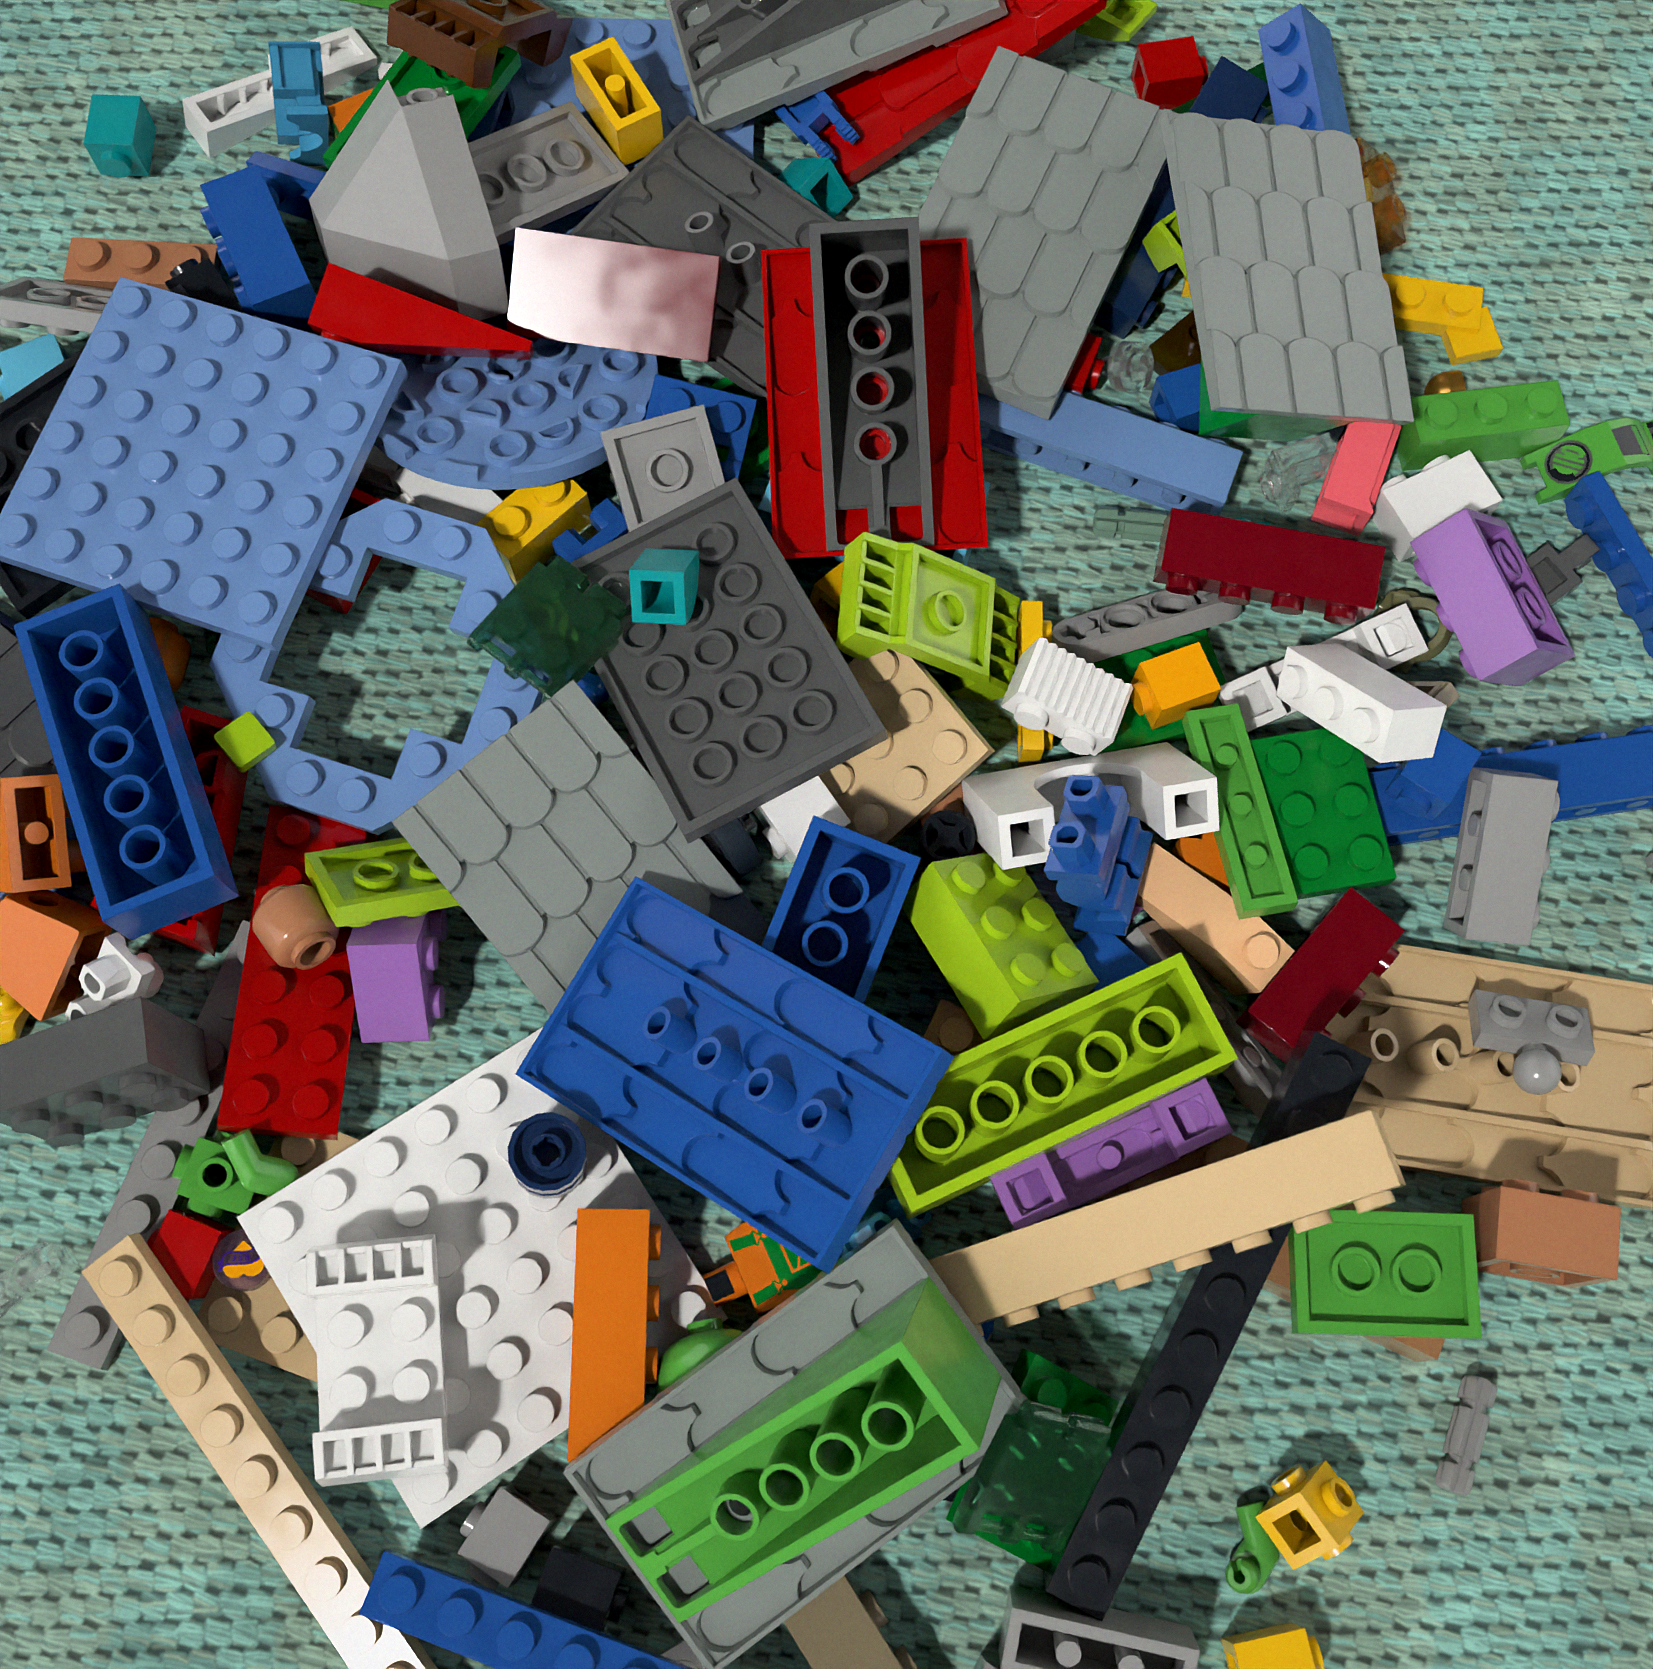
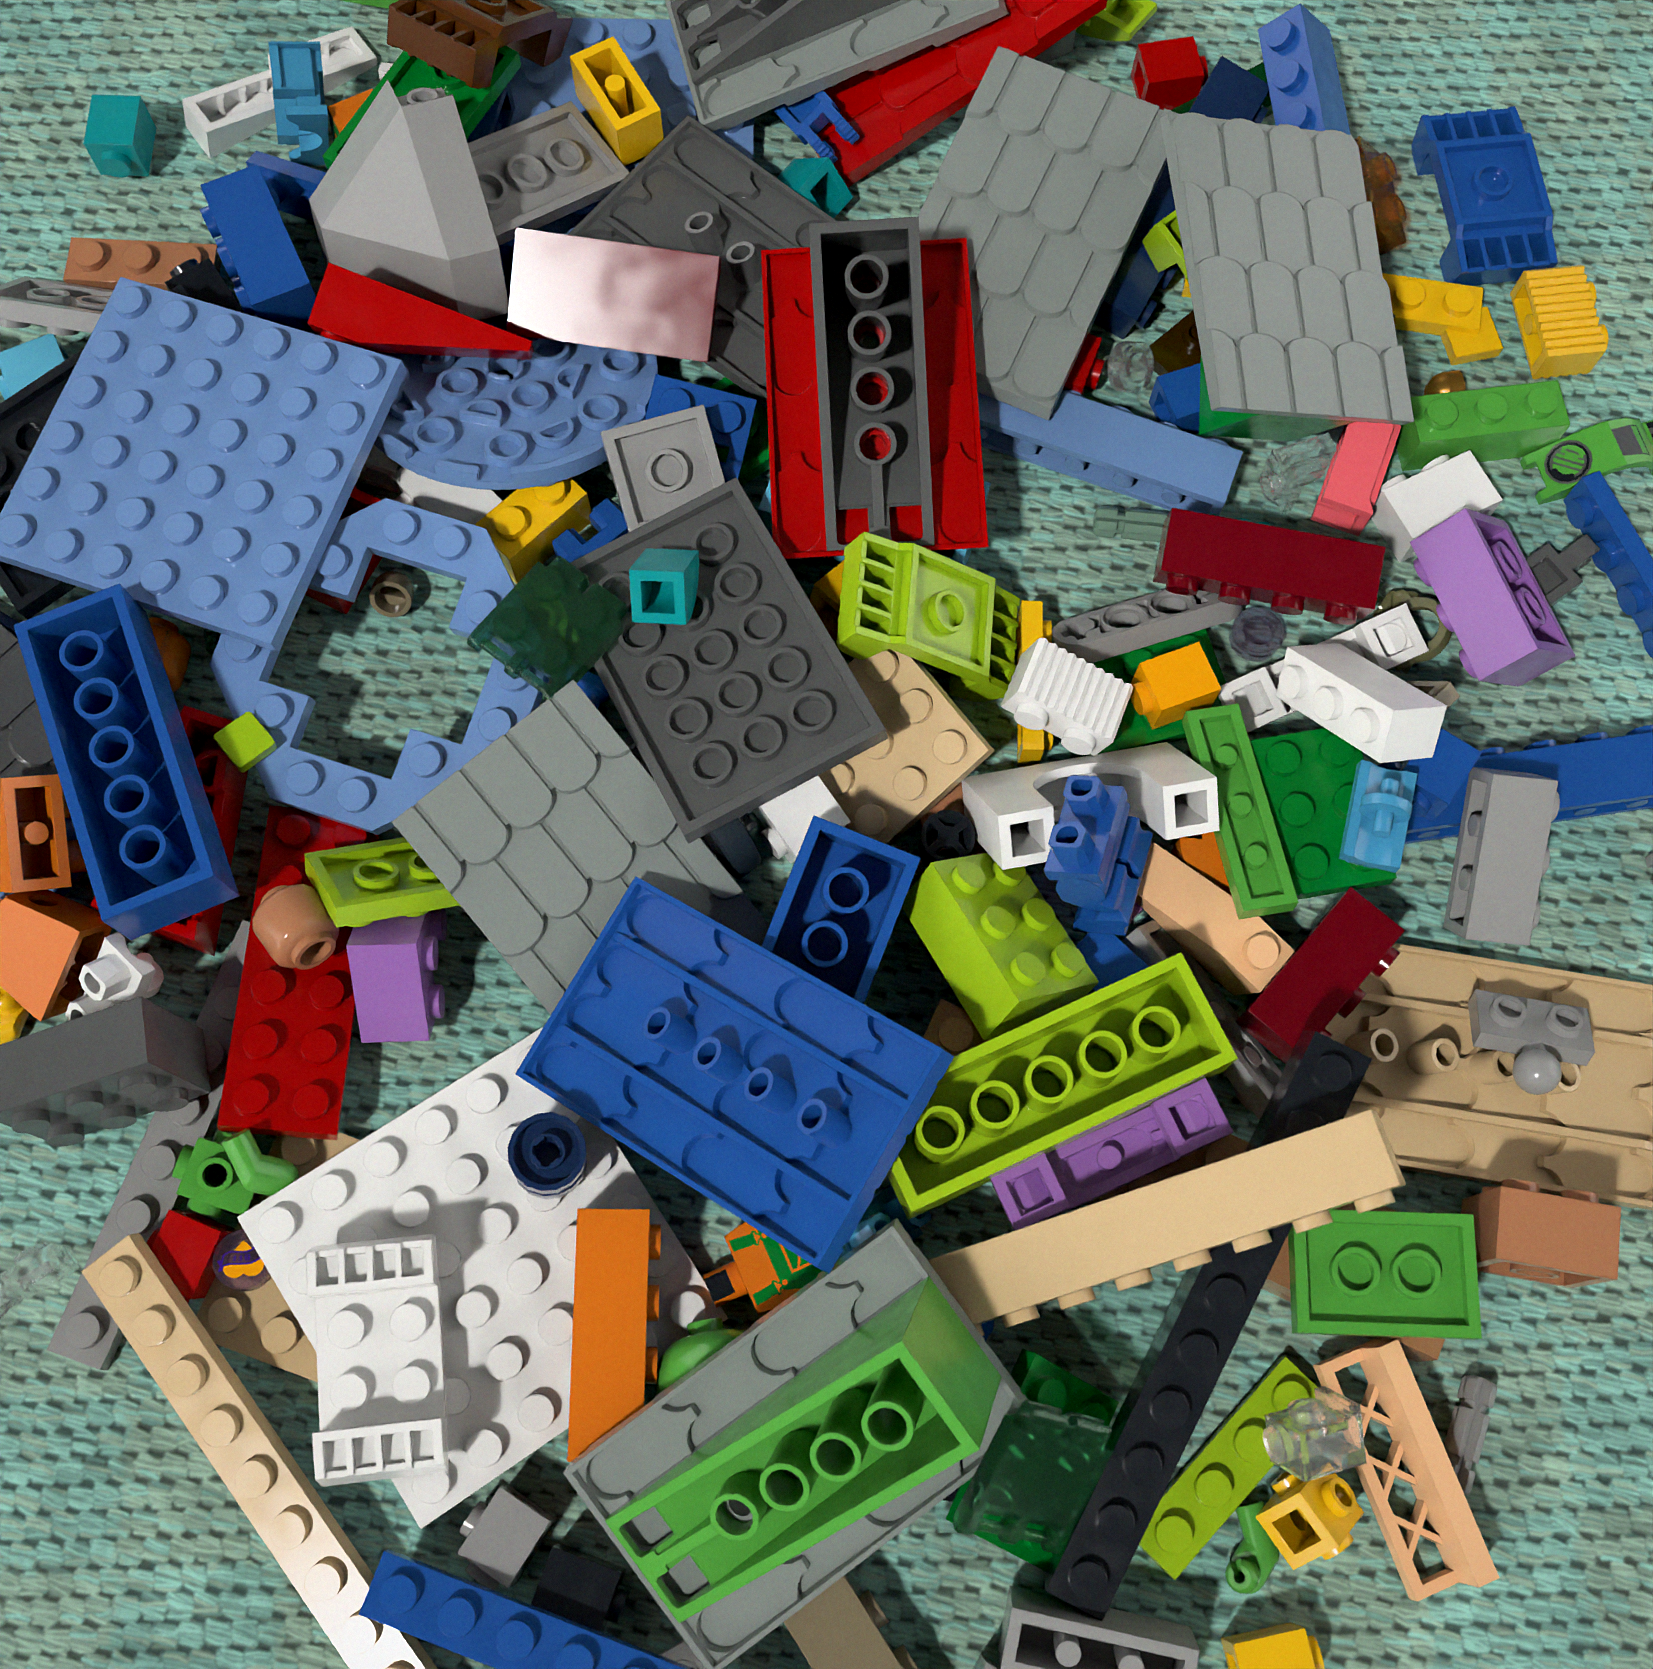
(392, 594): none -> dark tan hinge
(1220, 1472): none -> lime plate
(1256, 634): none -> tile
(1316, 1435): none -> clear brick
(1378, 817): none -> dark azure hips
(1426, 1468): none -> light nougat fence
(1488, 195): none -> blue plate
(1558, 321): none -> yellow brick

